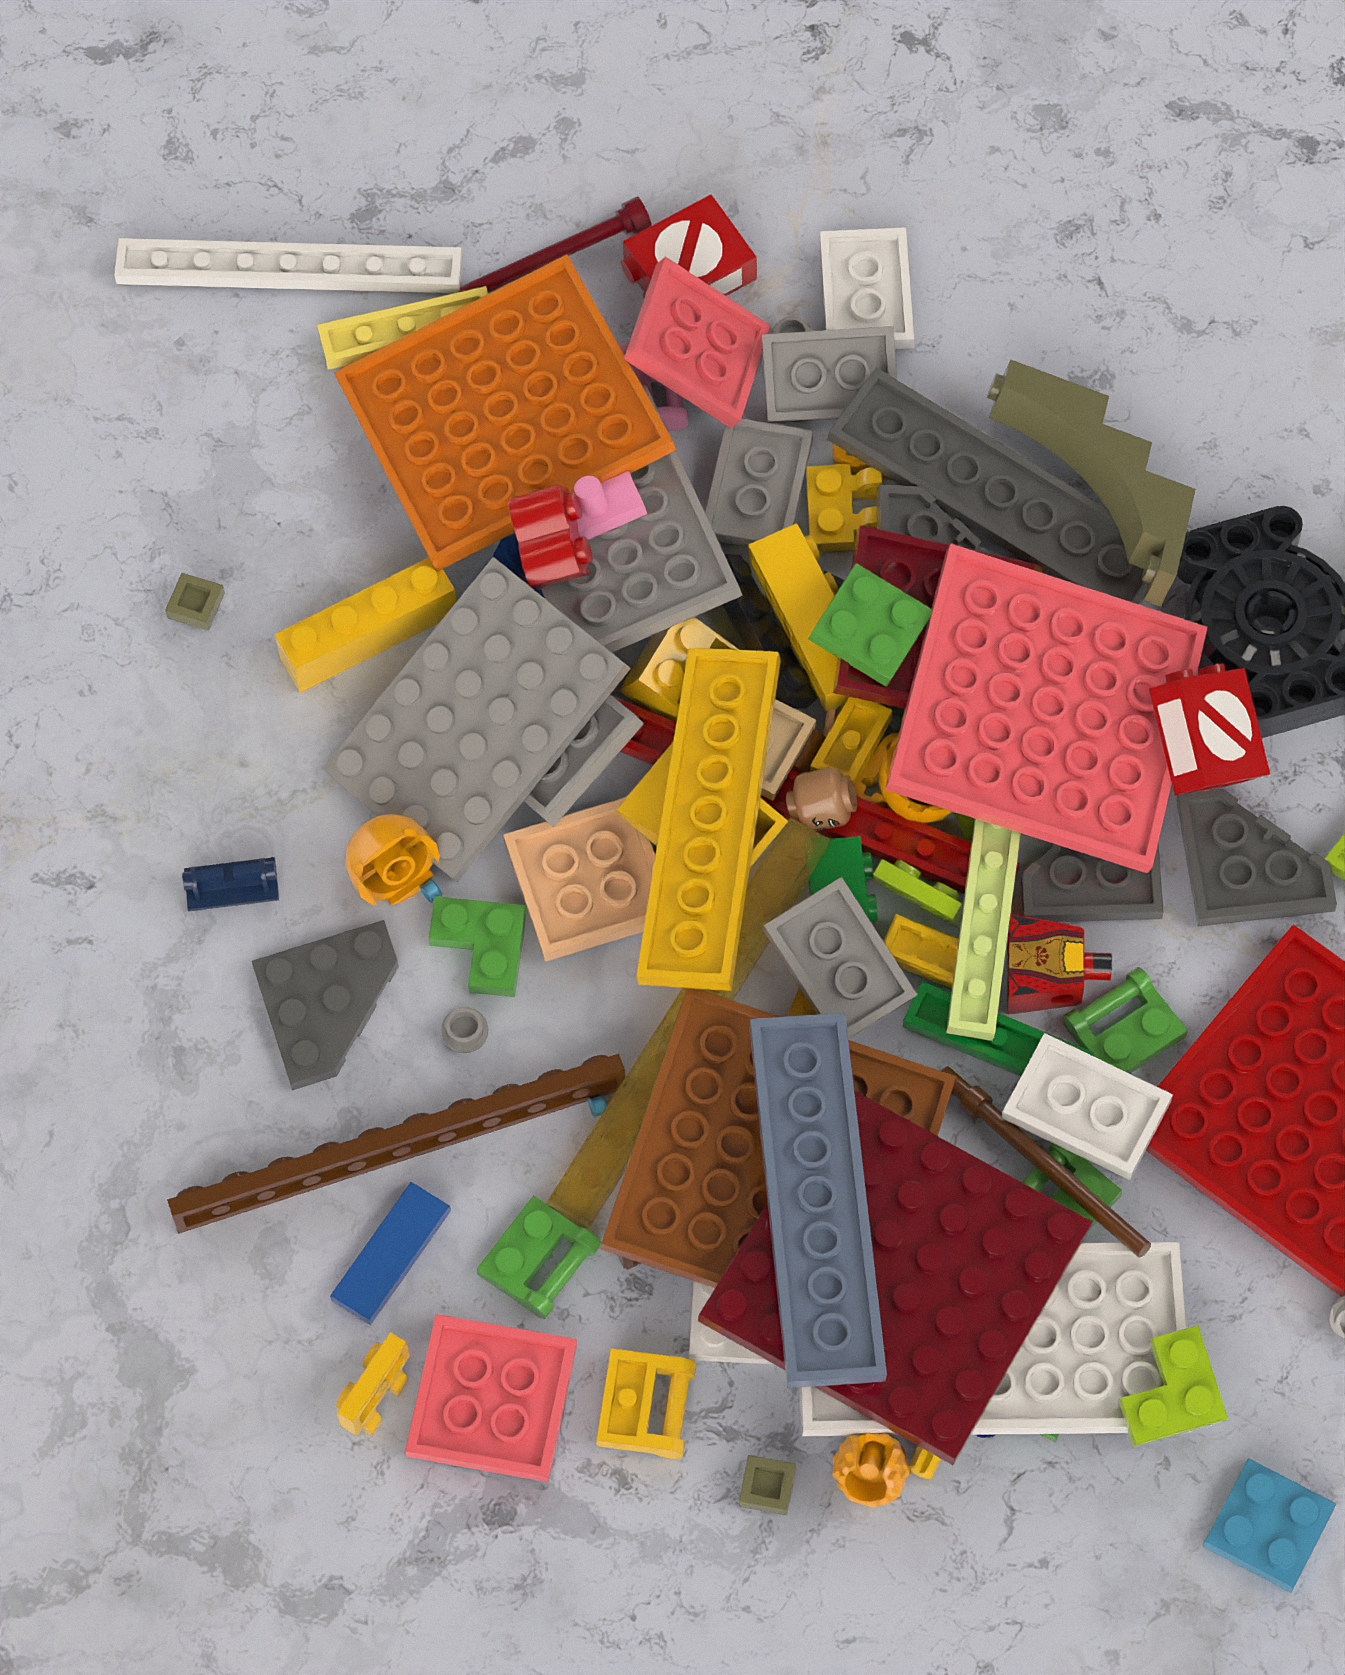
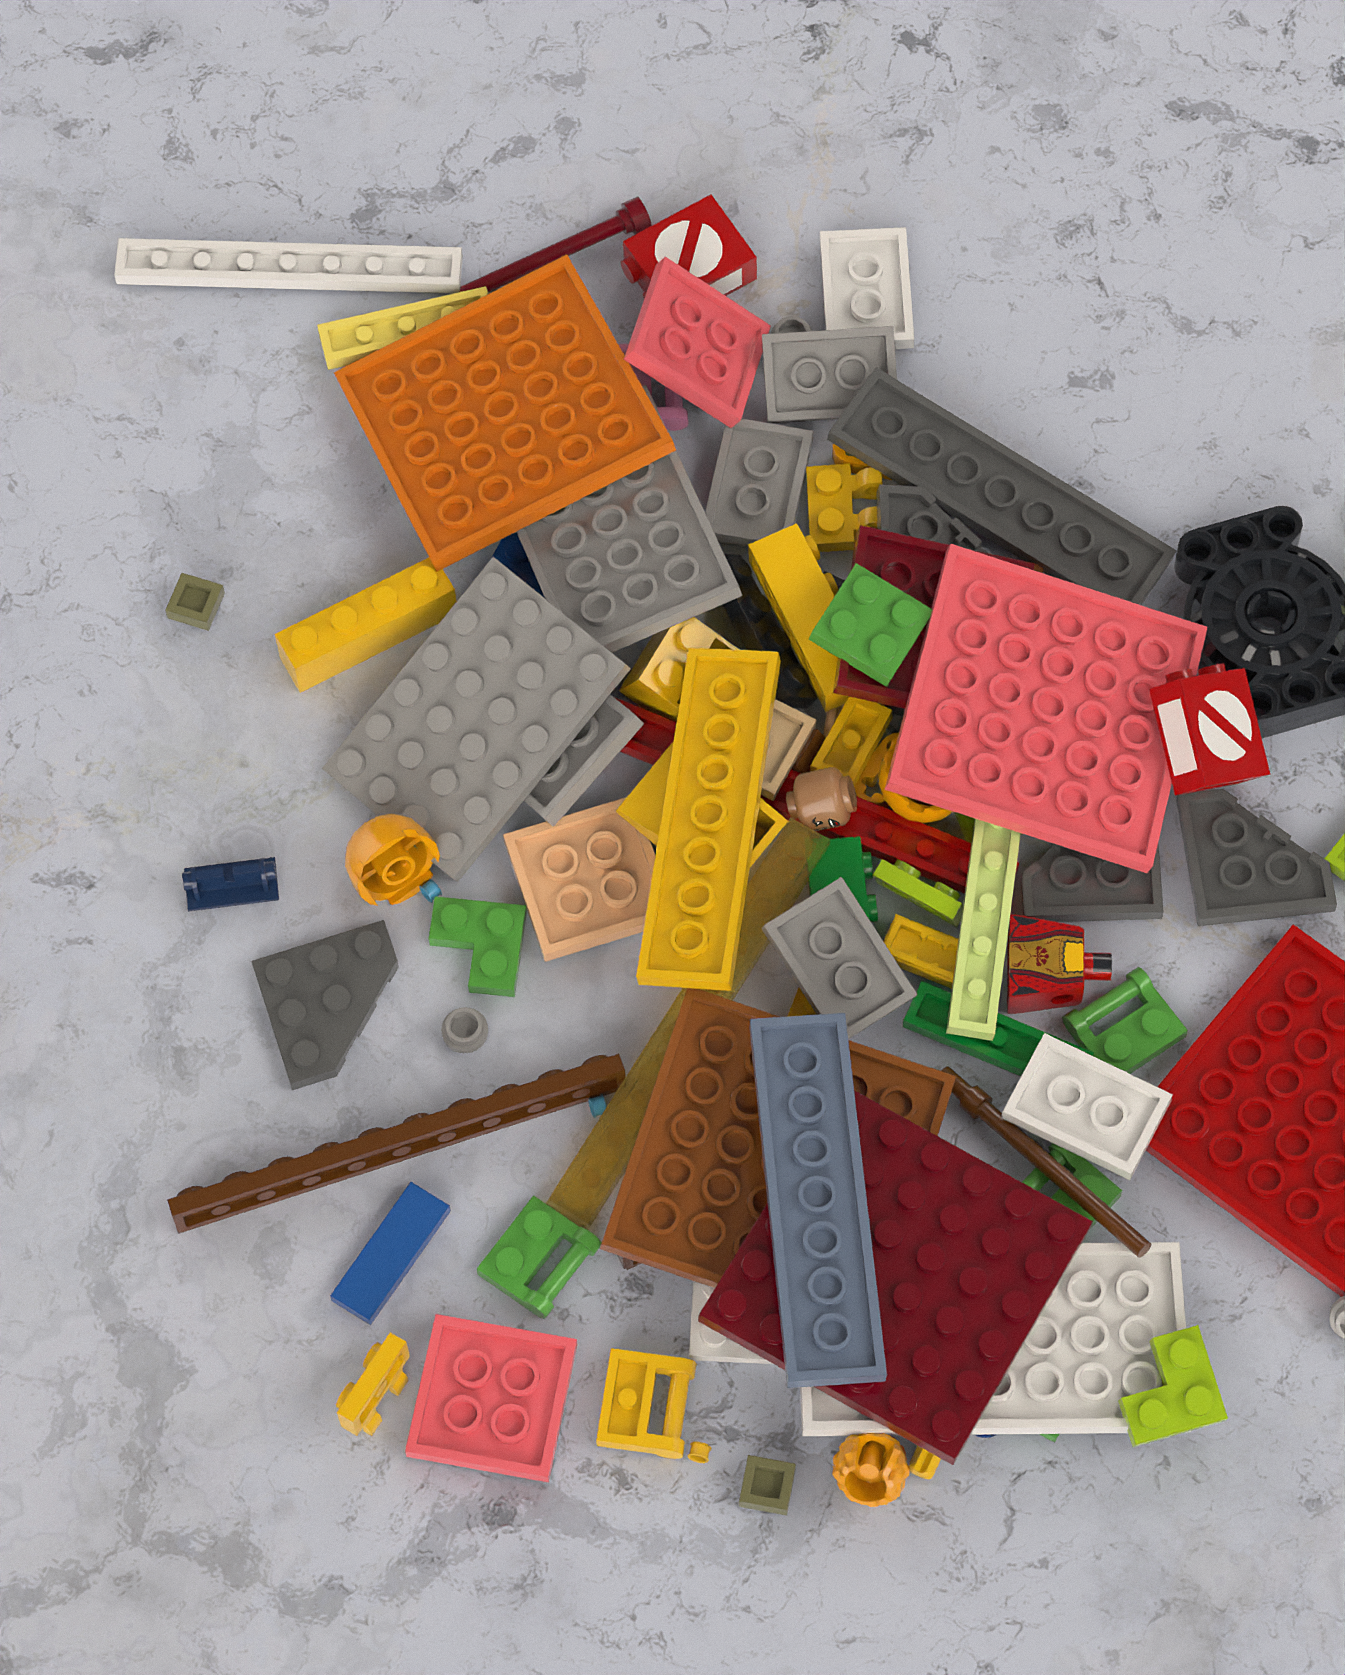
(550, 536): red brick -> none
(607, 504): bright pink tile -> none
(699, 1452): none -> yellow piece
(1069, 422): olive arch -> none
(1269, 1525): dark azure plate -> none

